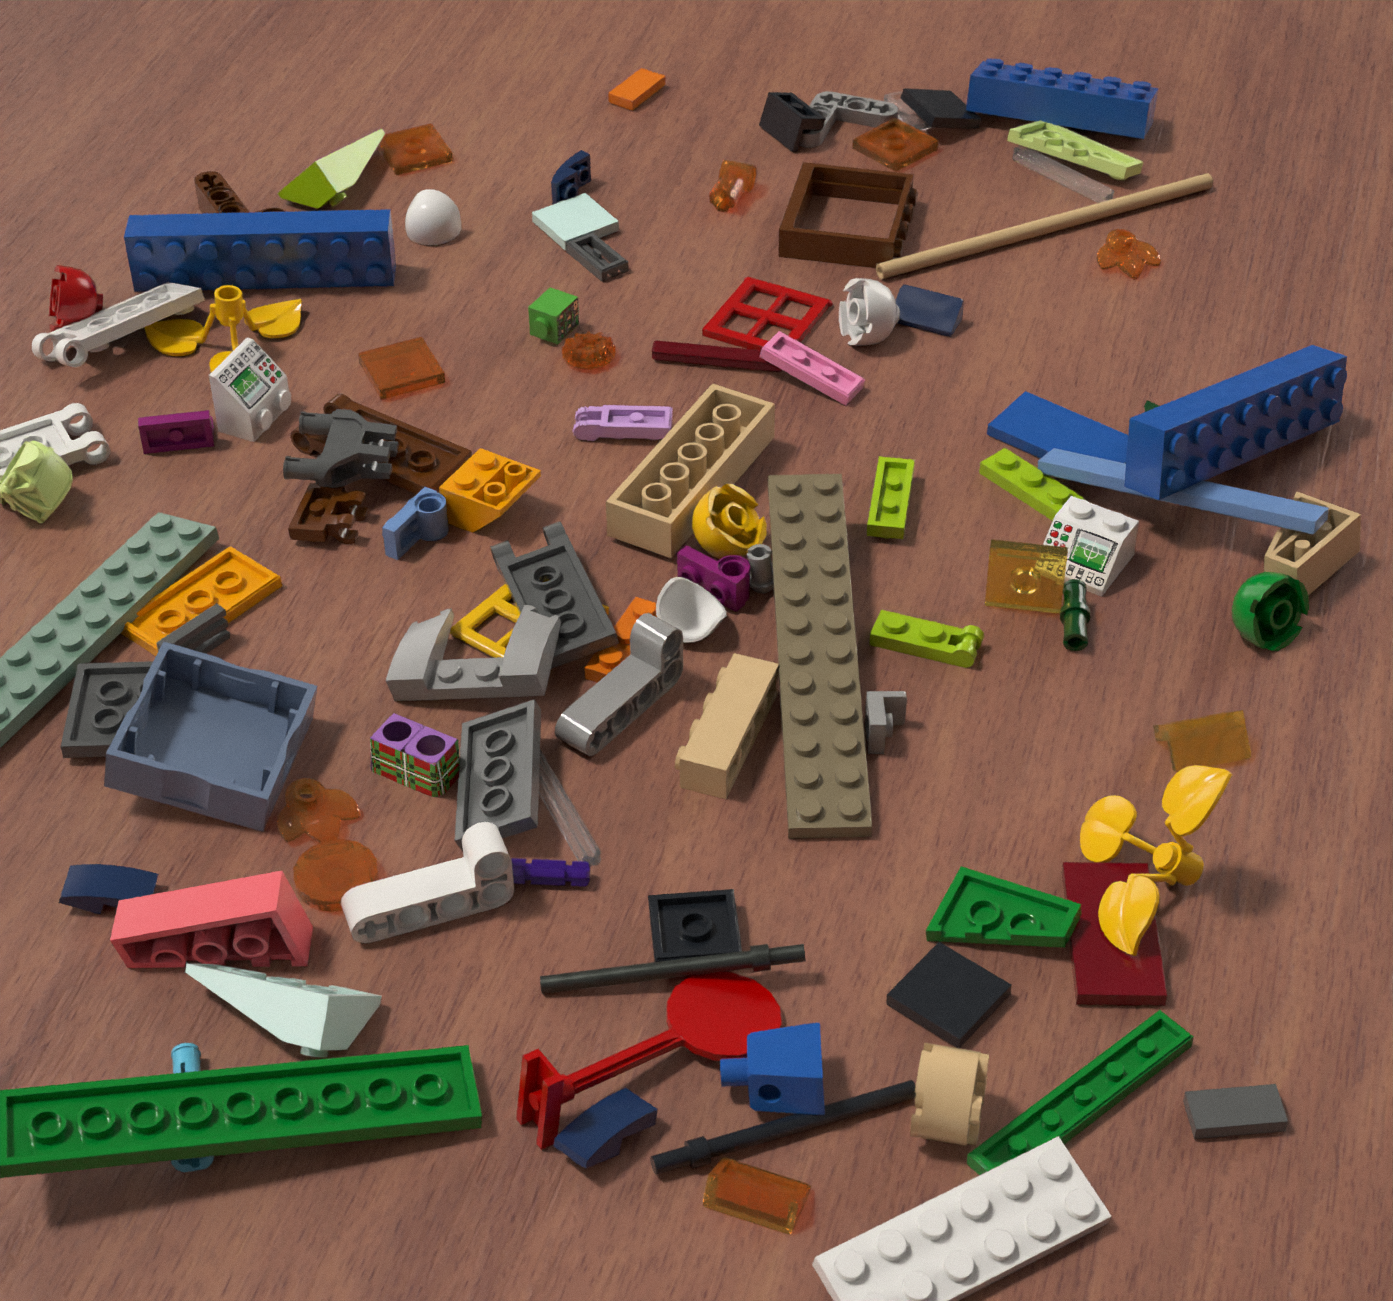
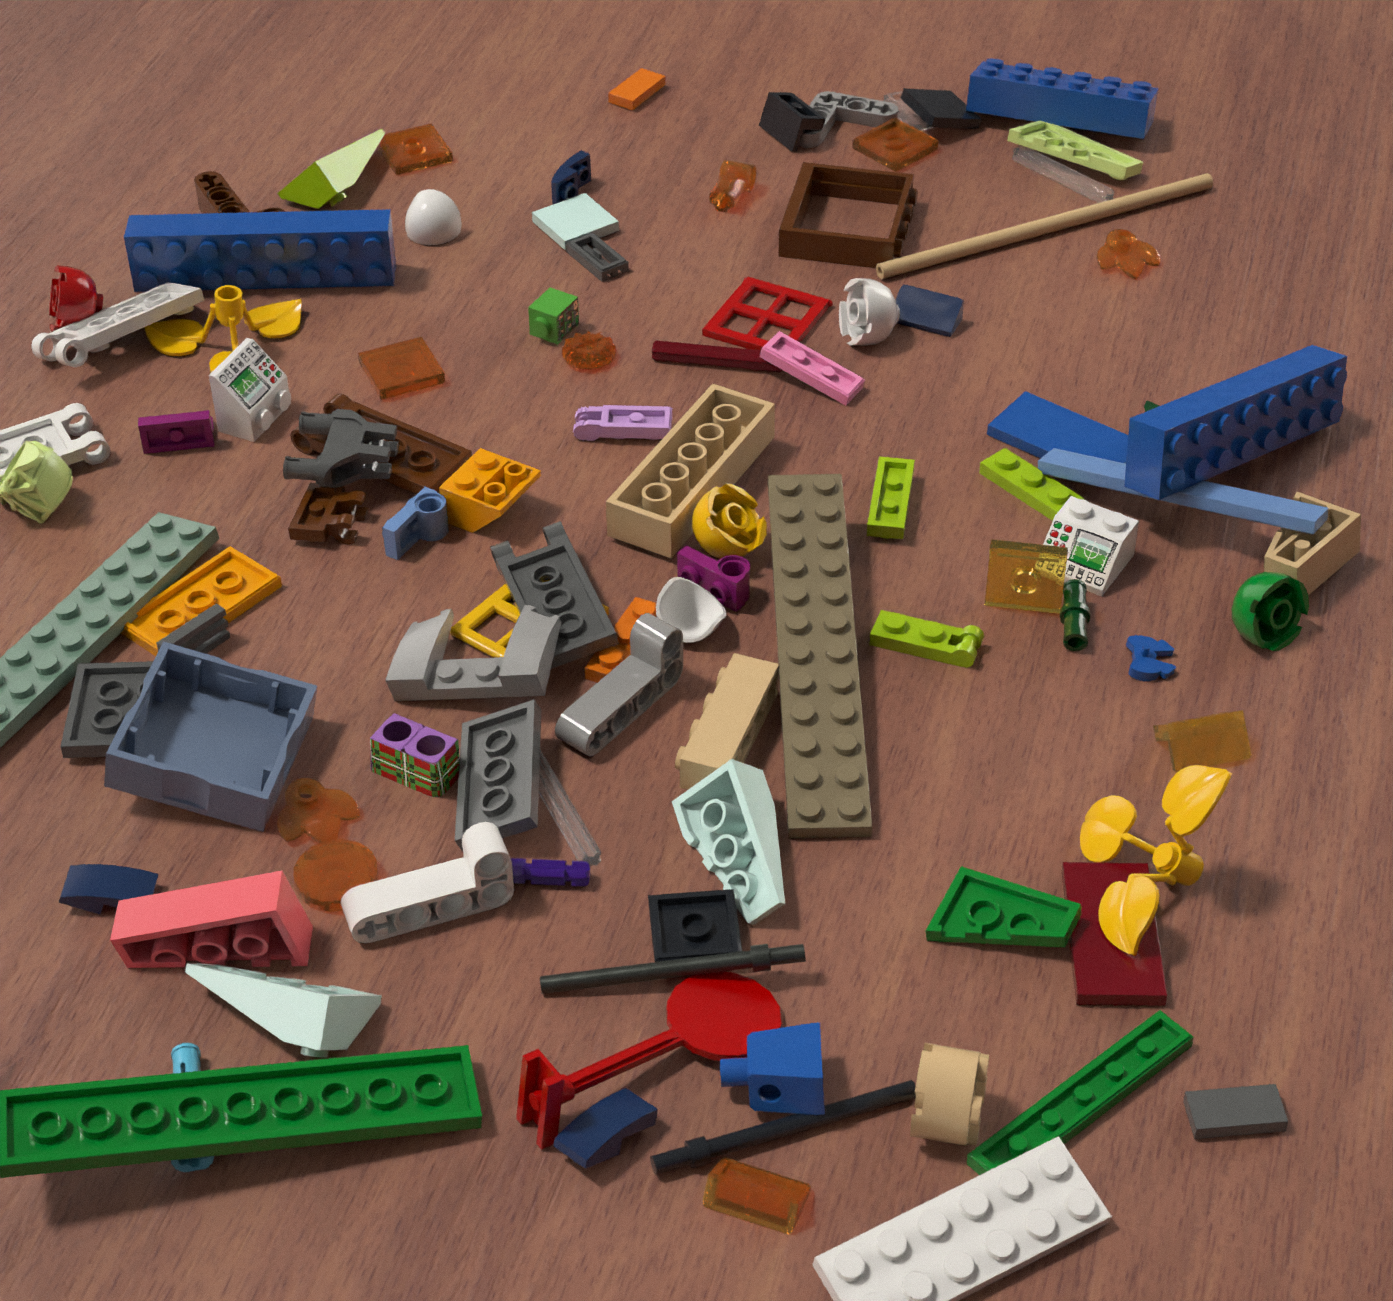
(736, 833): none -> light aqua wedge
(760, 568): light grey pin -> none
(882, 712): light grey bracket -> none
(948, 994): black tile -> none
(1144, 654): none -> blue piece

